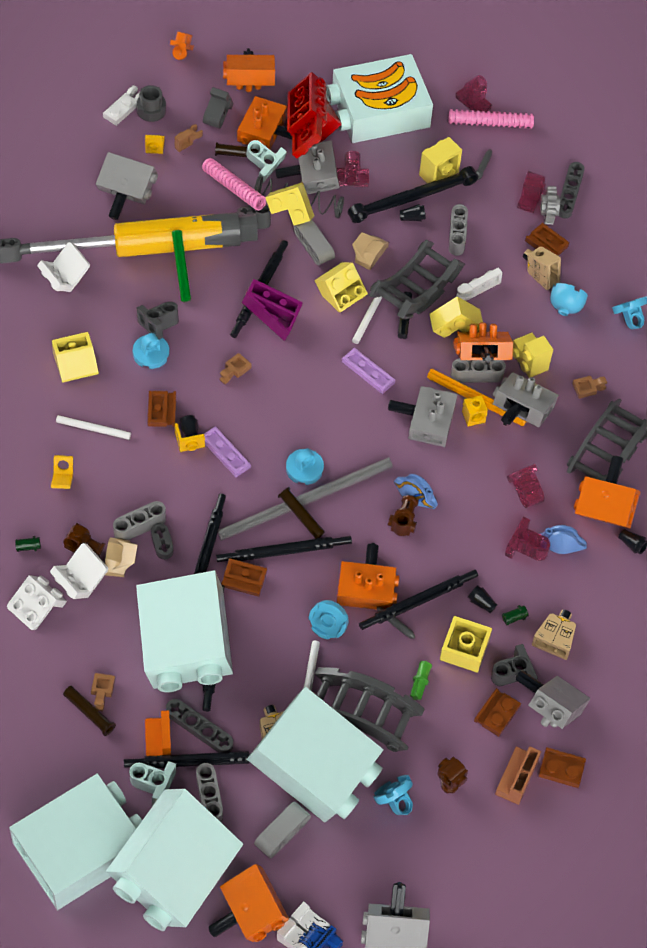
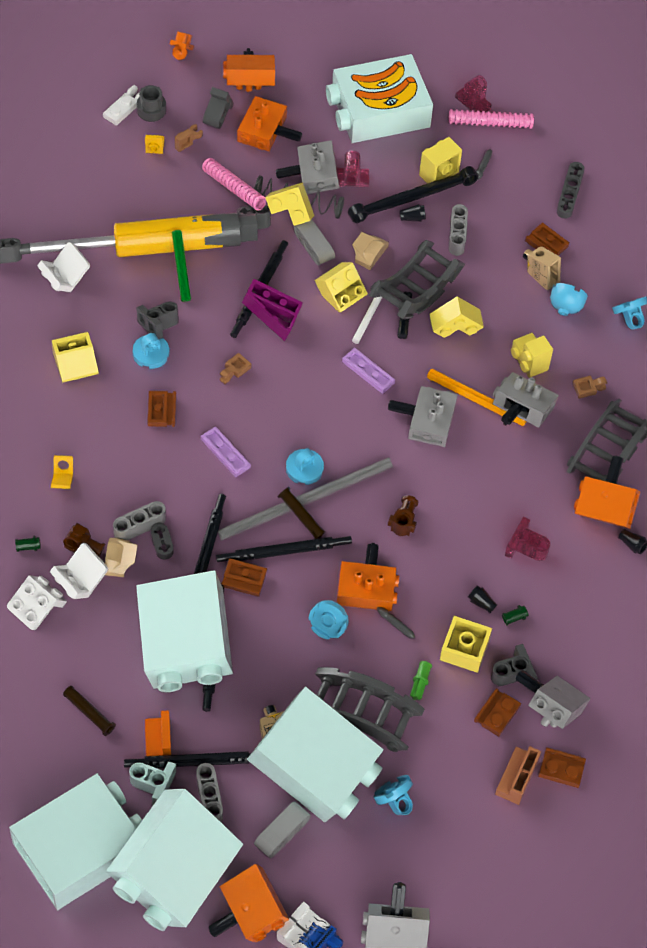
(93, 427): white bar -> none
(102, 688): medium nougat plate -> none
(126, 180): light grey piece -> none
(189, 425): black cone -> none
(189, 443): yellow bracket -> none
(201, 724): dark grey beam -> none
(231, 150): dark brown pin -> none
(263, 154): light aqua tile -> none
(309, 114): red wedge -> none
(311, 664): white bar -> none
(418, 488): medium blue hat -> none
(418, 599): black axle -> none
(452, 774): reddish brown connector -> none
(469, 371): light grey beam -> none
(474, 410): yellow brick -> none
(480, 284): white hinge -> none
(483, 344): orange piece -> none
(527, 486): clear pink tile -> none
(531, 192): clear pink tile -> none
(550, 205): light grey gear -> none
(556, 634): tan torso -> none
(564, 539): medium blue hat -> none

